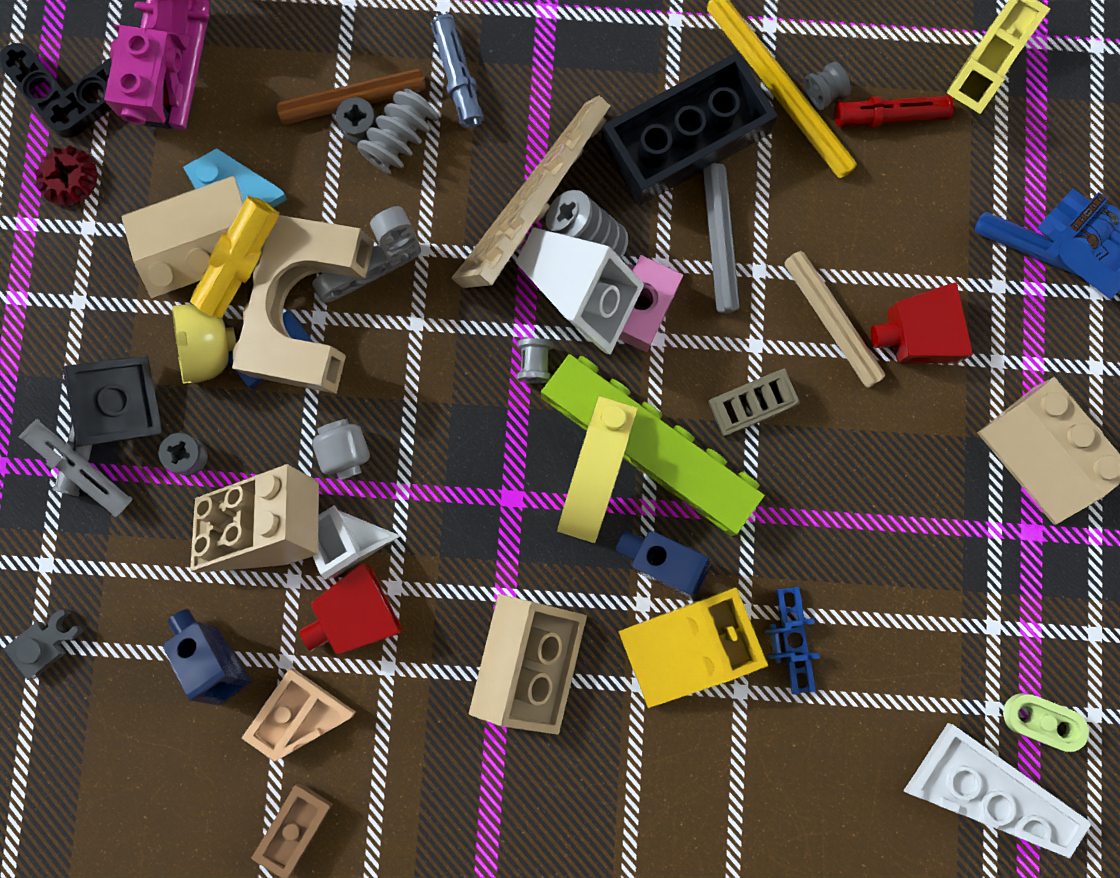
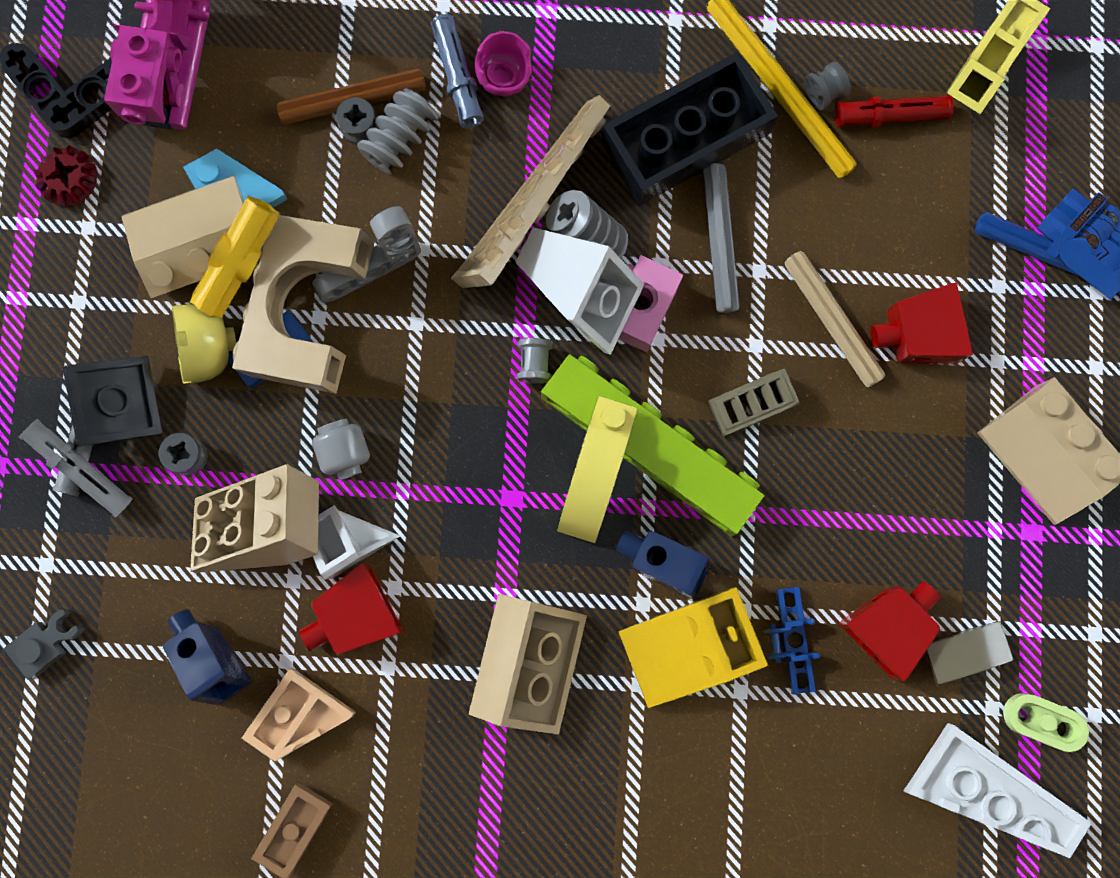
(503, 63): none -> dark pink hair
(895, 628): none -> red torso
(968, 652): none -> dark tan slope

